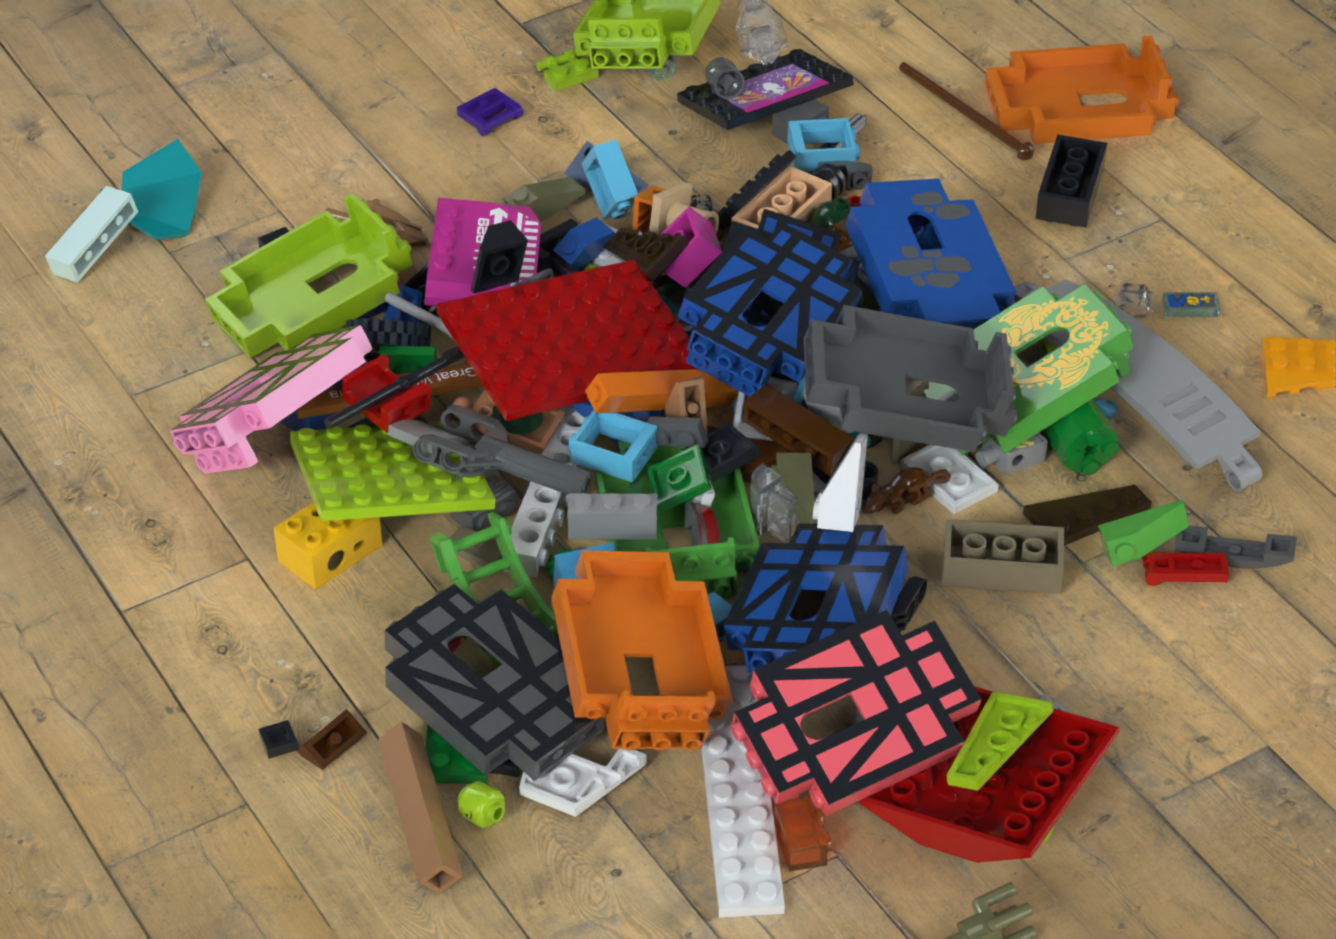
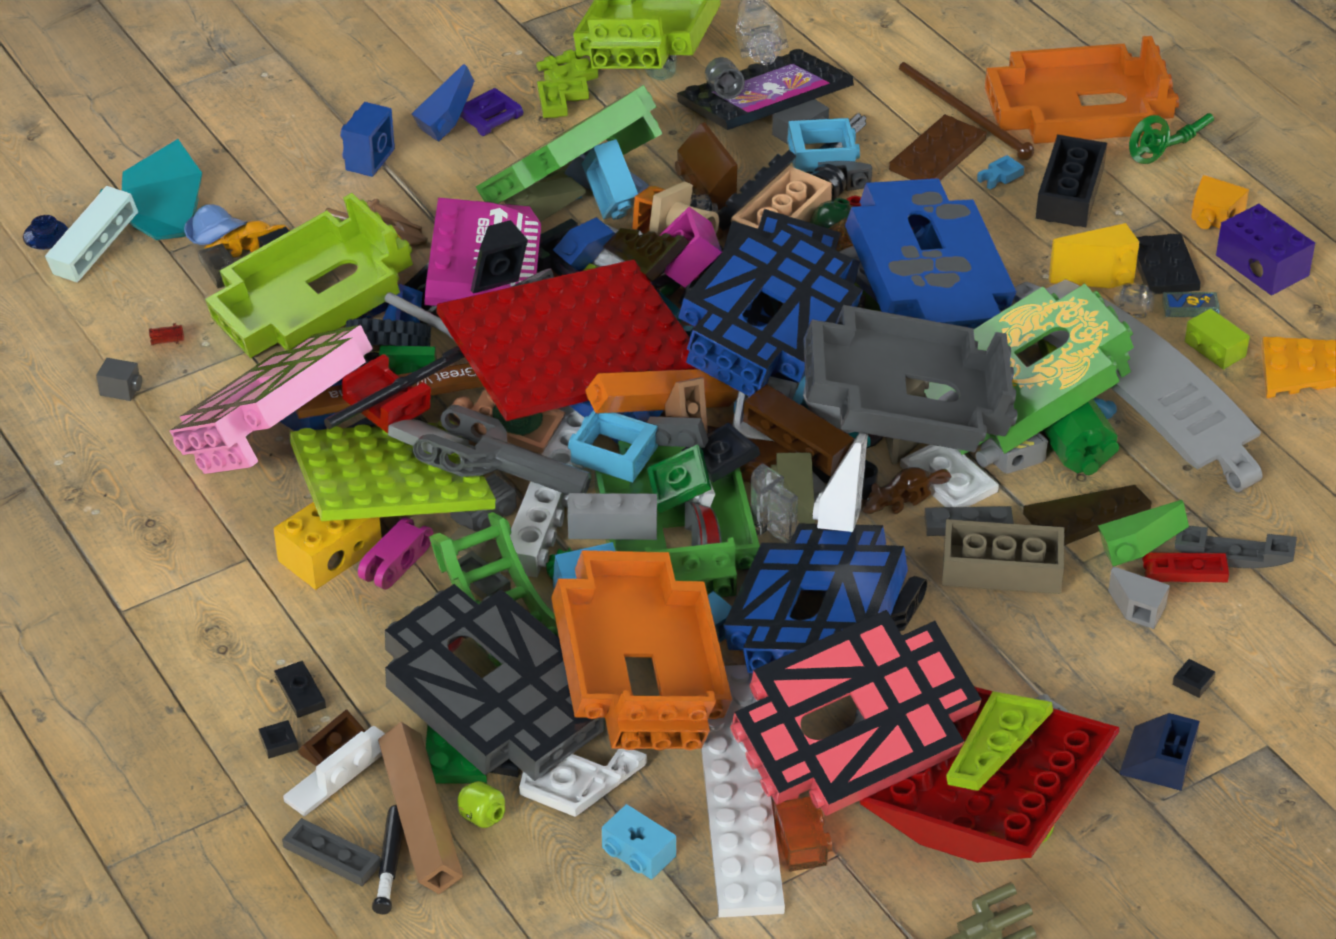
(44, 232): none -> clear blue piece
(118, 379): none -> dark grey brick
(166, 334): none -> clear red pin
(210, 224): none -> medium blue hat
(214, 260): none -> clear smoke plate
(245, 237): none -> light orange animal
(300, 689): none -> black plate
(331, 852): none -> dark grey plate
(335, 771): none -> white bracket
(368, 139): none -> blue brick
(389, 859): none -> black piece
(395, 553): none -> dark pink piece
(443, 107): none -> blue slope
(485, 586): none -> dark grey plate
(555, 93): none -> lime plate
(623, 120): none -> bright green panel
(638, 842): none -> medium azure brick
(707, 166): none -> reddish brown slope
(936, 517): none -> dark grey plate
(938, 150): none -> reddish brown plate
(1002, 170): none -> dark azure plate
(1095, 257): none -> yellow slope
(1138, 597): none -> light grey slope
(1156, 141): none -> green dish
(1161, 750): none -> dark blue slope
(1166, 264): none -> black plate
(1194, 678): none -> black plate
(1216, 338): none -> lime brick
(1217, 202): none -> light orange torso
(1265, 238): none -> dark purple piece

